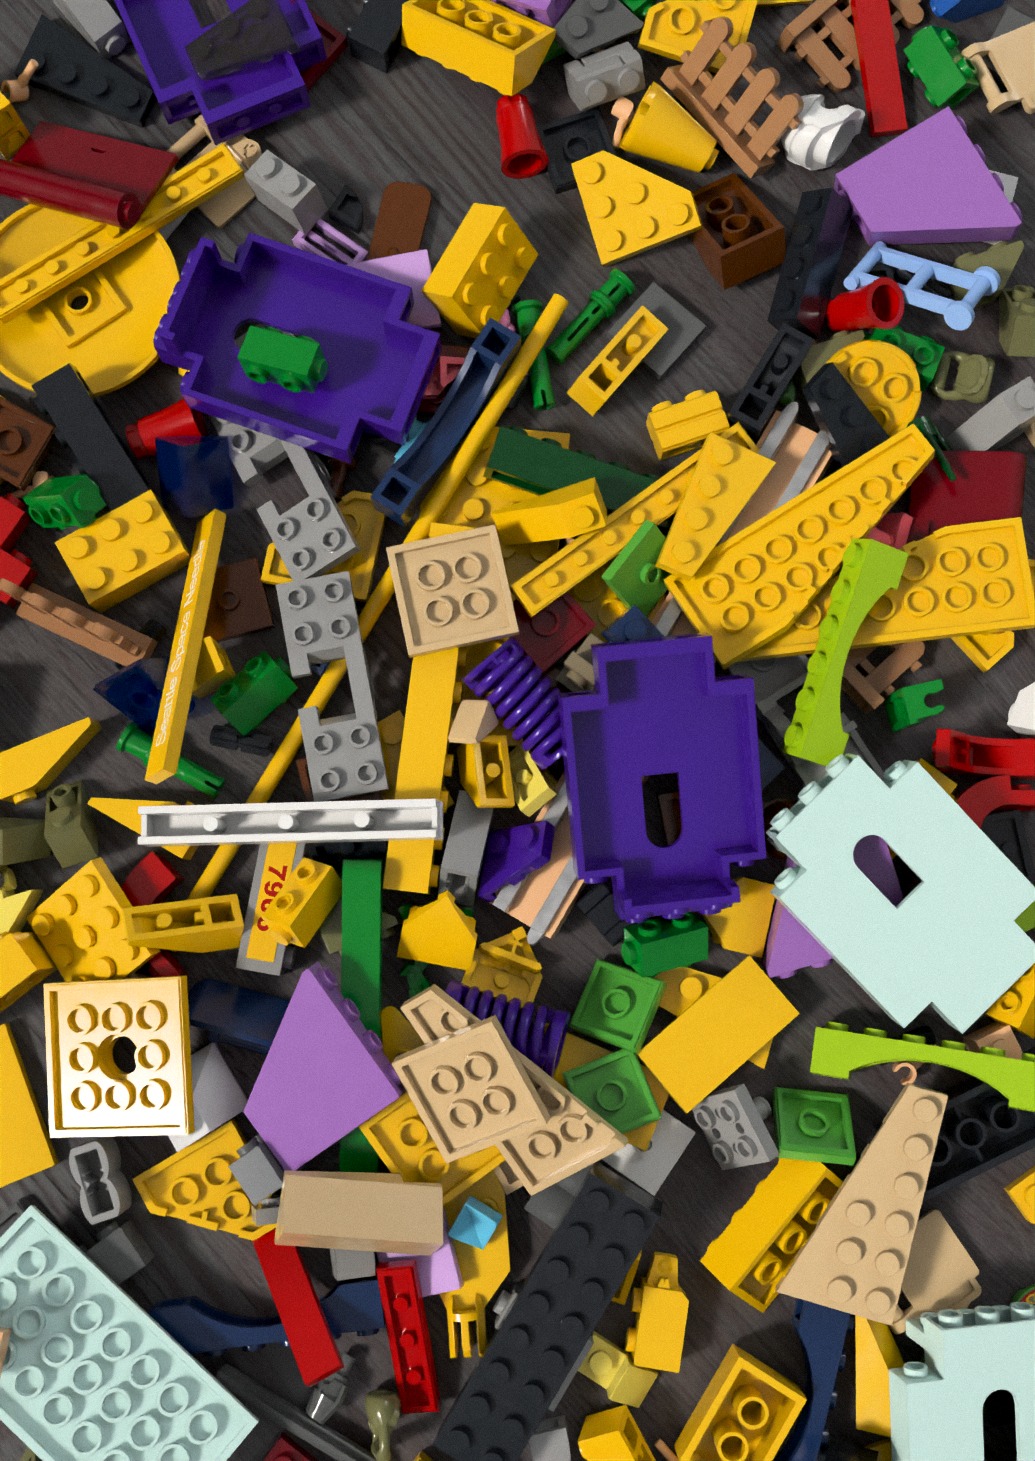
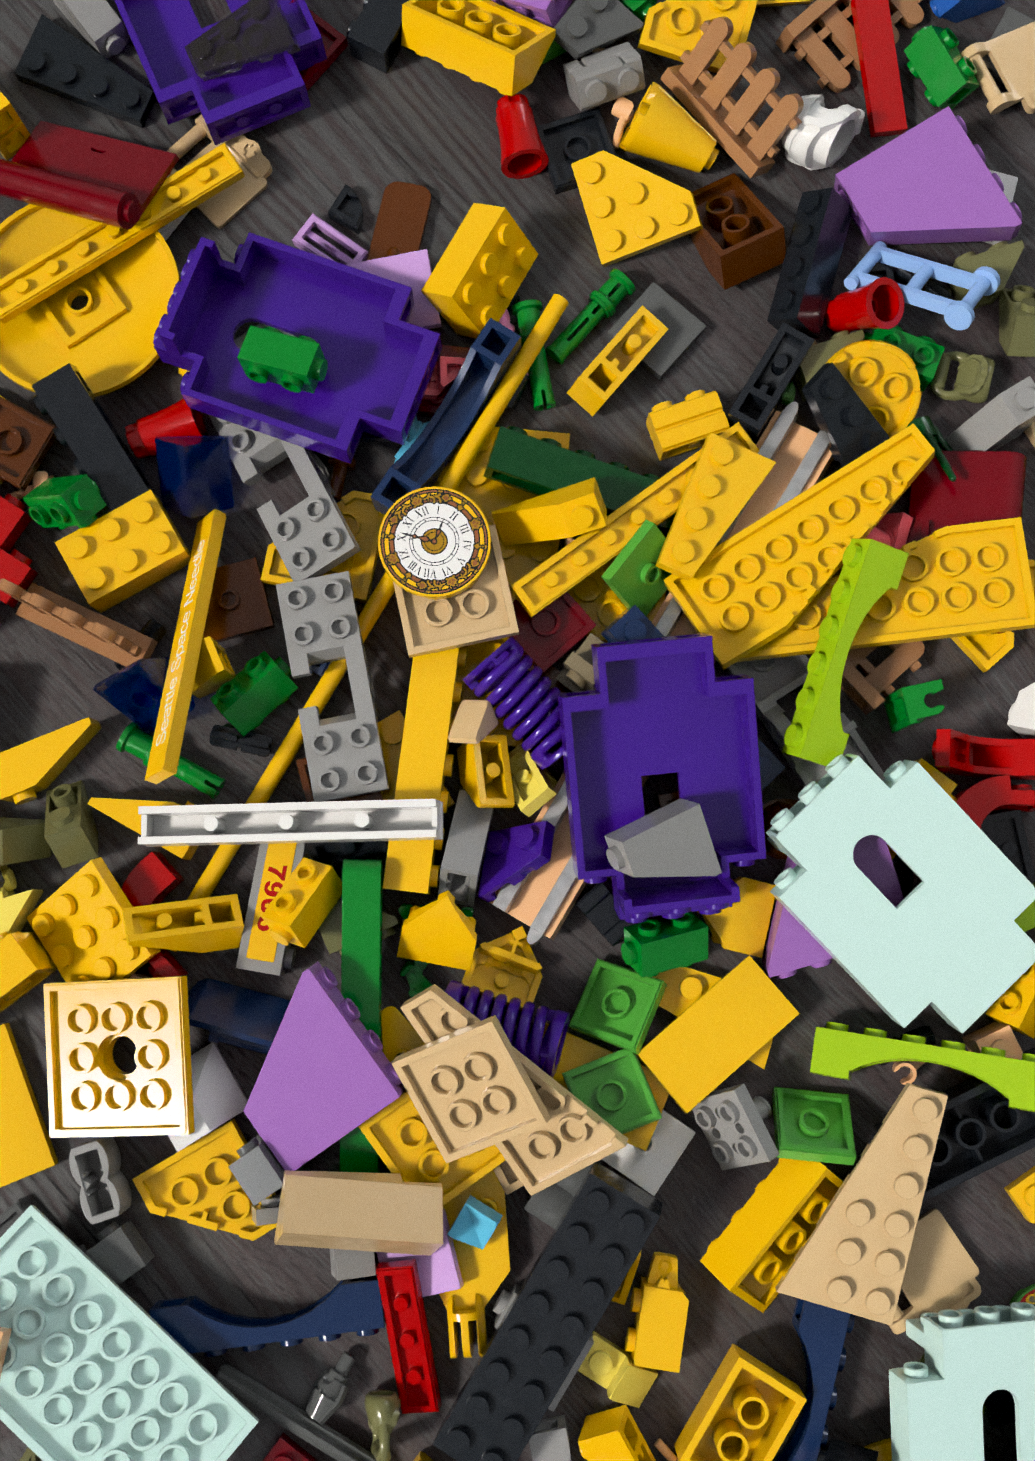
(18, 88): light nougat hand -> none
(286, 191): light grey brick -> none
(298, 1309): red tile -> none
(434, 542): none -> tile
(665, 844): none -> light grey slope
(874, 1357): yellow slope -> none

